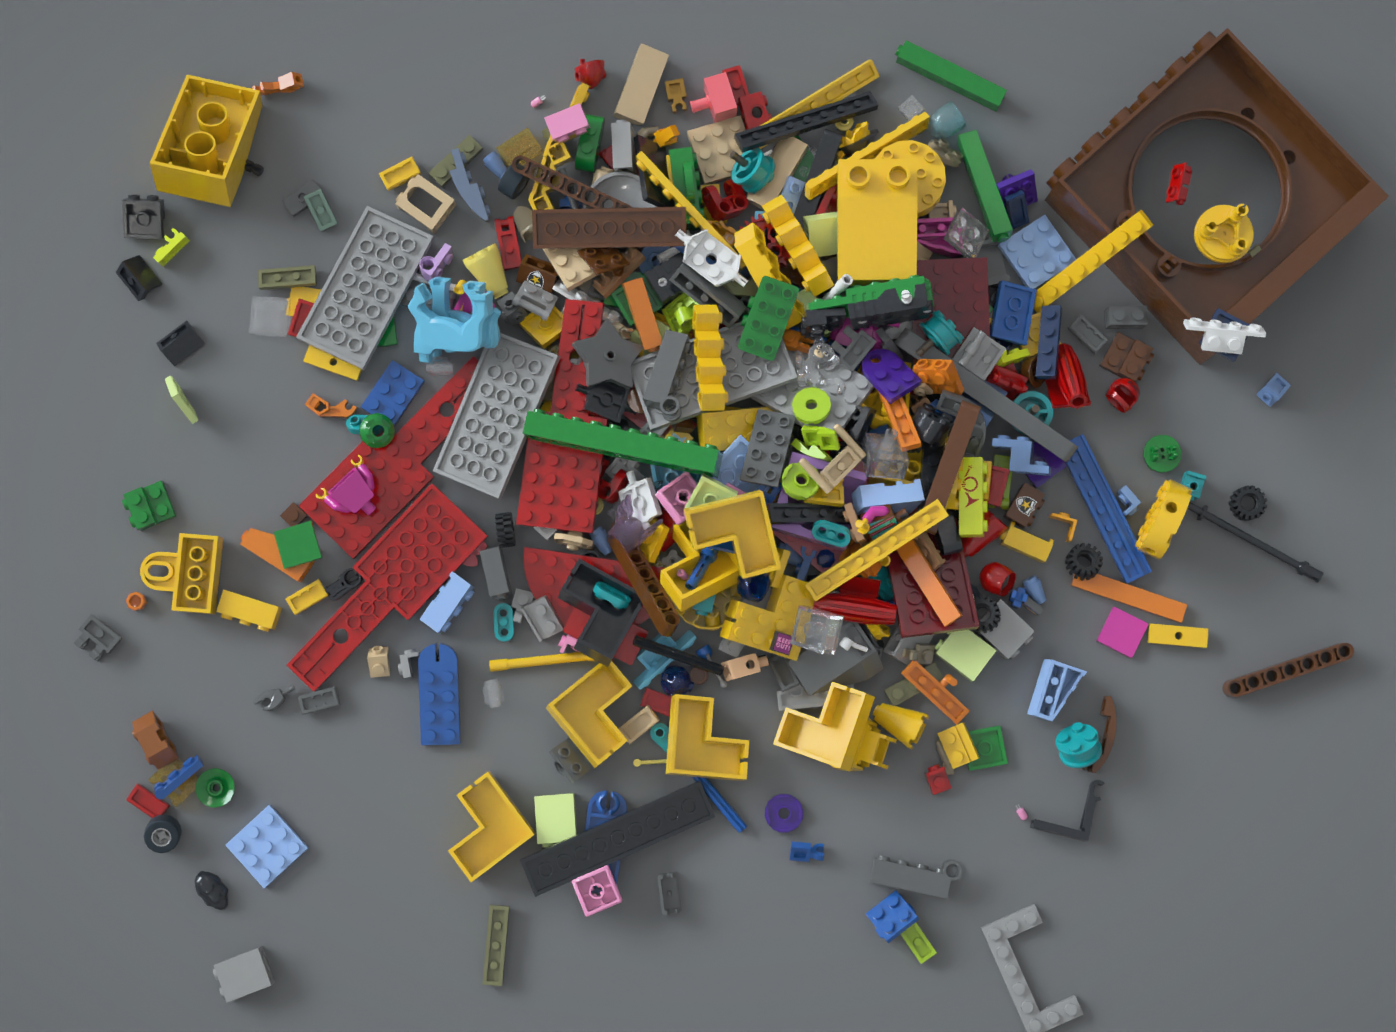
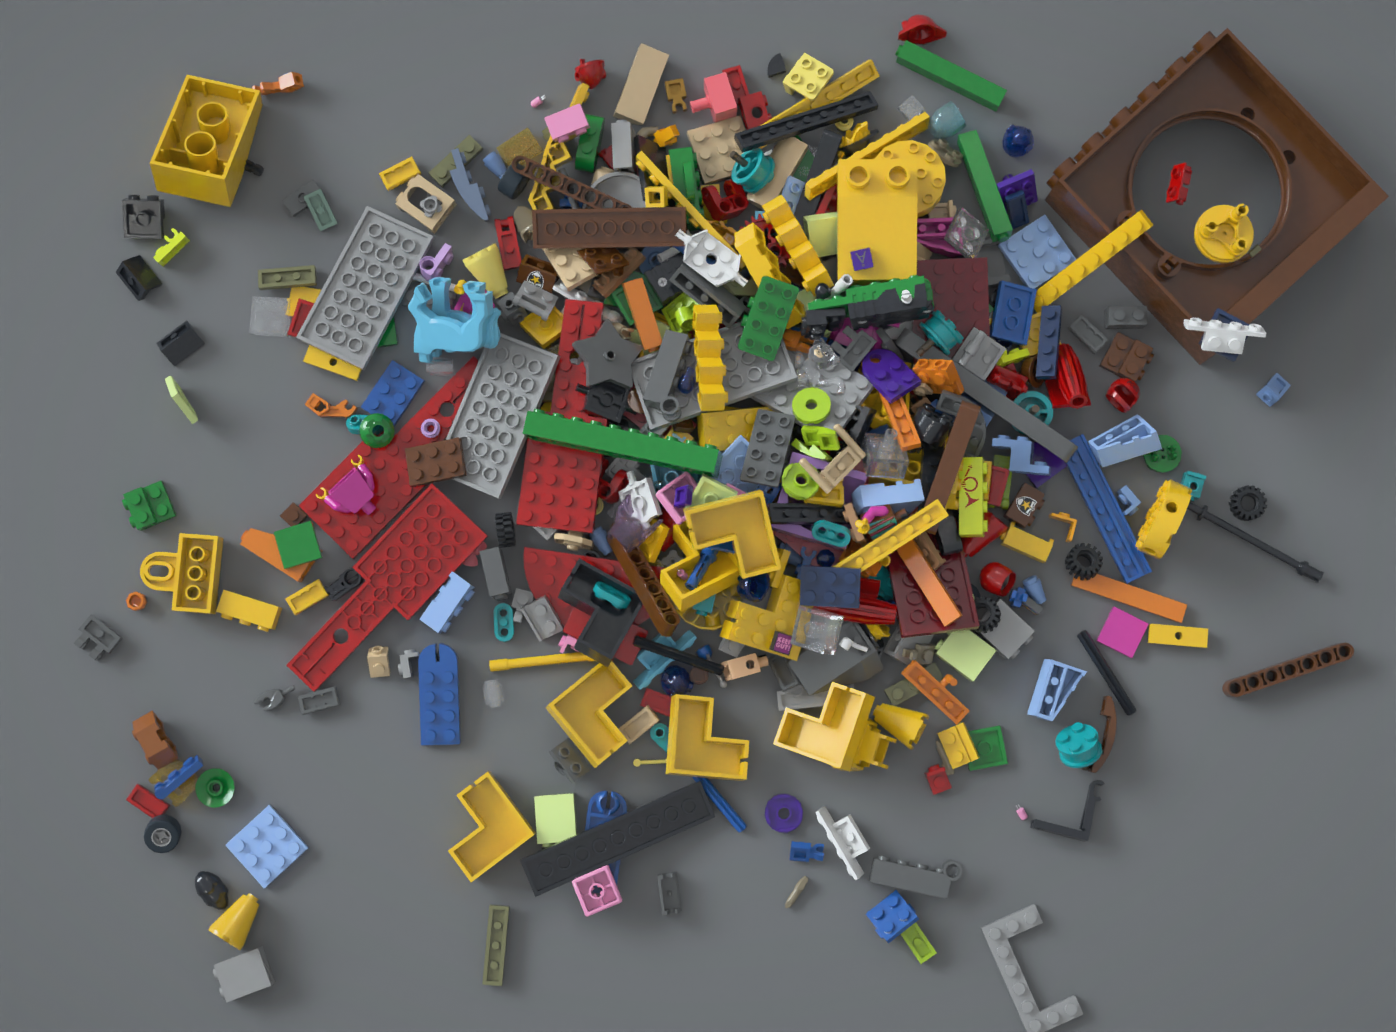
(236, 921): none -> yellow cone
(424, 428): none -> lavender plate
(432, 200): none -> light grey plate
(435, 462): none -> reddish brown plate
(652, 201): none -> yellow plate
(683, 496): none -> dark purple tile
(687, 381): none -> clear blue cylinder
(776, 66): none -> black tile
(799, 887): none -> dark tan piece
(808, 77): none -> light yellow bracket
(822, 291): none -> black hinge
(830, 586): none -> dark blue plate
(846, 839): none -> white bracket
(861, 259): none -> dark purple tile
(921, 30): none -> red hat
(1017, 141): none -> clear blue helmet
(1106, 673): none -> black axle
(1125, 442): none -> light blue wedge

